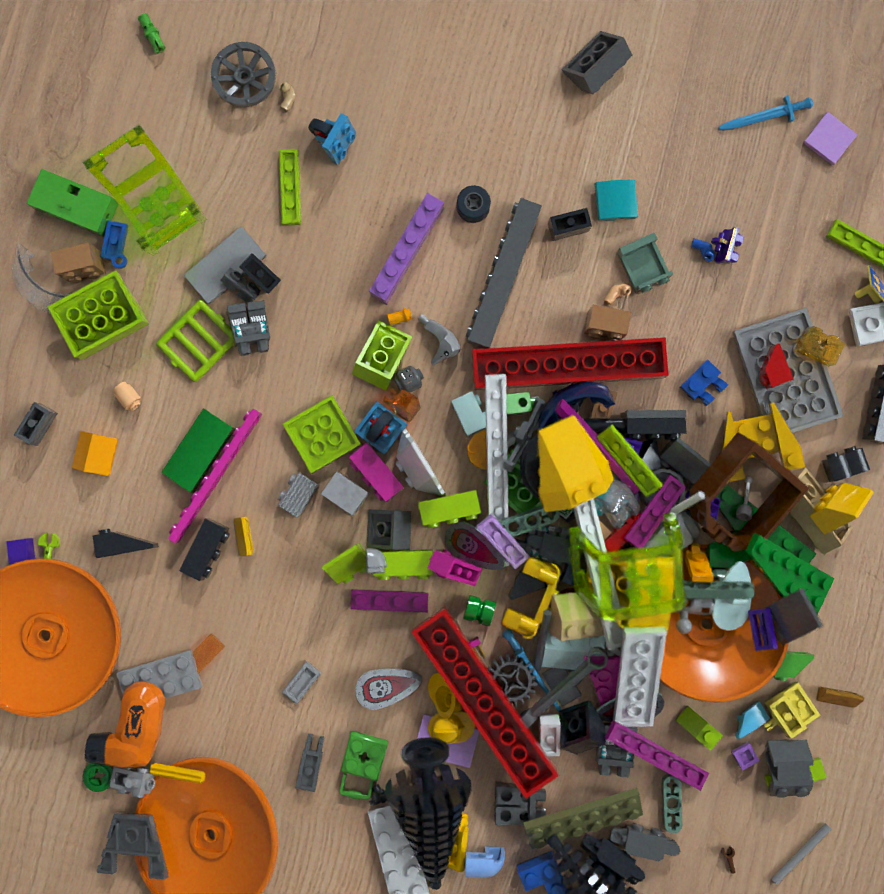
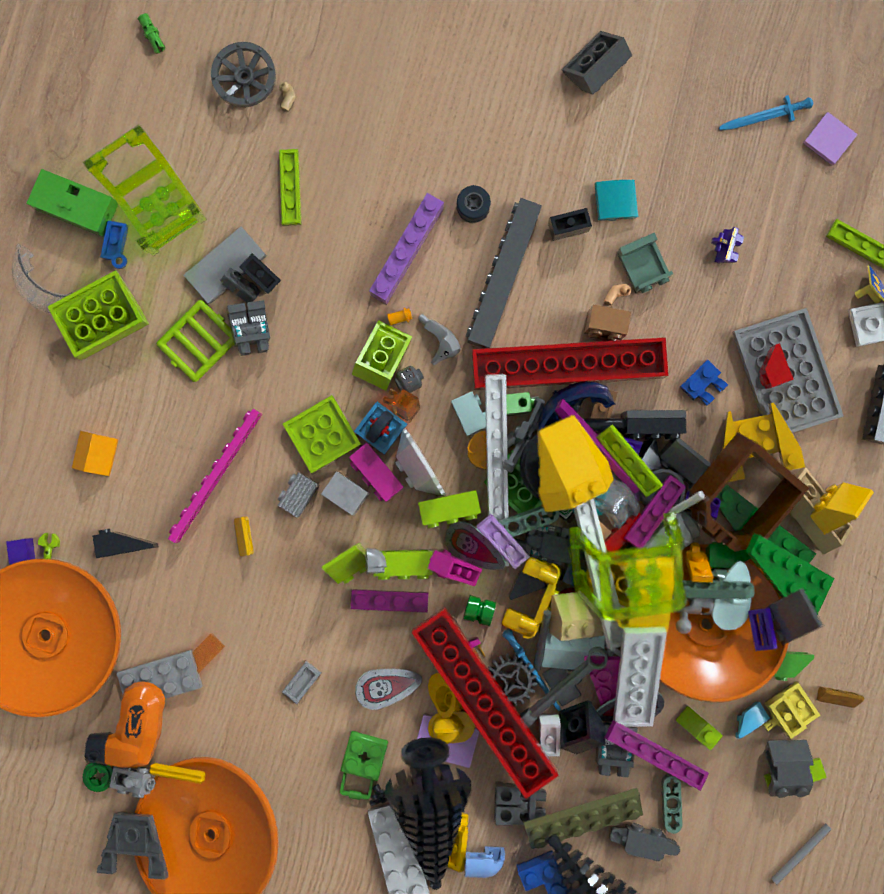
(35, 424): dark grey brick -> none
(78, 263): medium nougat brick -> none
(127, 396): light nougat brick -> none
(198, 450): green slope -> none
(205, 549): black brick -> none
(310, 765): dark grey hinge -> none
(334, 136): dark azure plate -> none
(389, 529): dark grey slope -> none
(612, 859): black hinge -> none
(705, 248): blue arm -> none
(729, 858): reddish brown hand -> none
(744, 511): light grey hinge -> none
(745, 756): medium lavender plate -> none
(809, 346): clear yellow brick -> none
(845, 464): black brick -> none

